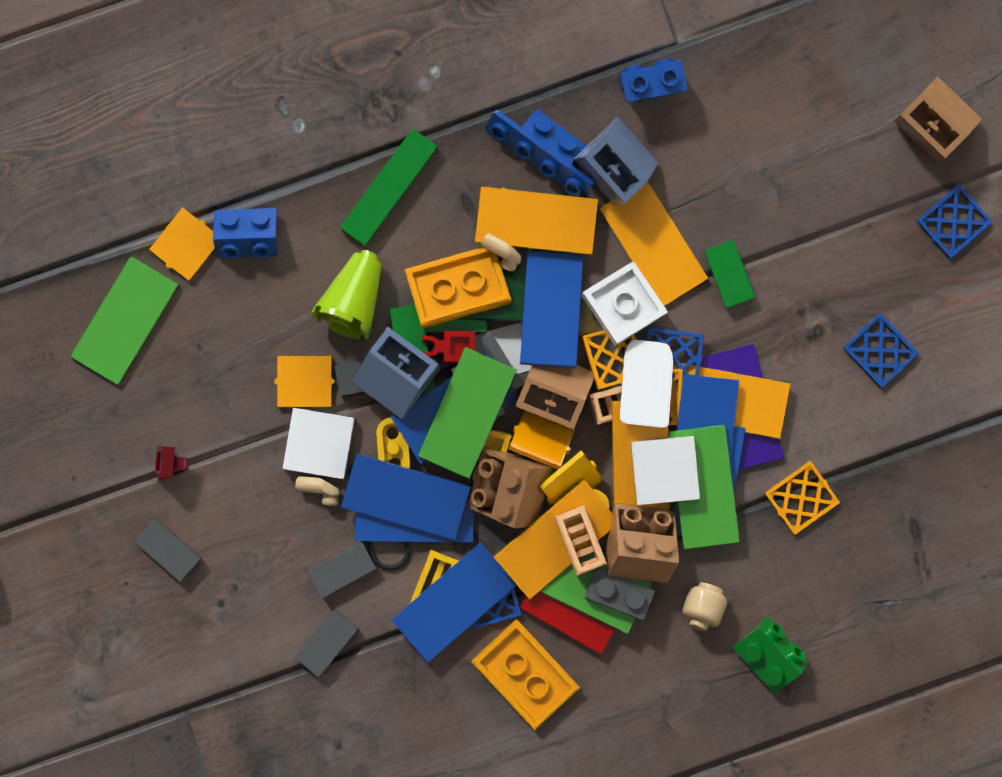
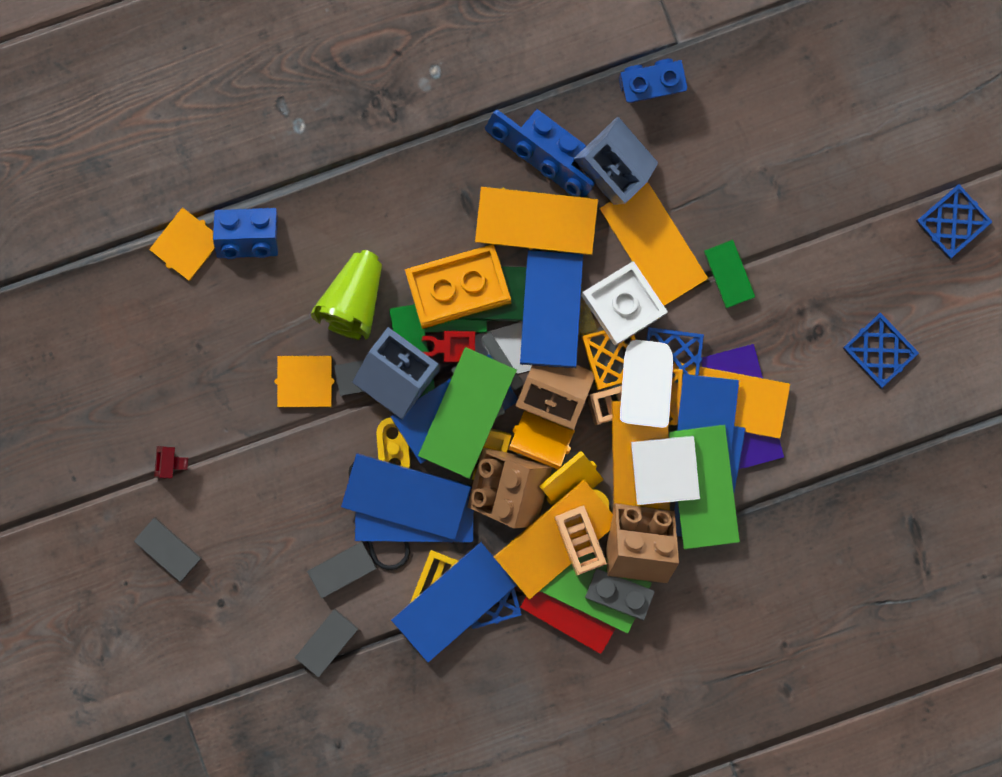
(124, 320): bright green piece -> none
(318, 443): white tile -> none
(319, 486): tan arm -> none
(389, 187): green tile -> none
(502, 249): tan arm -> none
(525, 674): light orange tile -> none
(704, 606): tan head -> none
(772, 655): green bracket -> none
(822, 483): light orange window -> none
(938, 120): medium nougat slope -> none

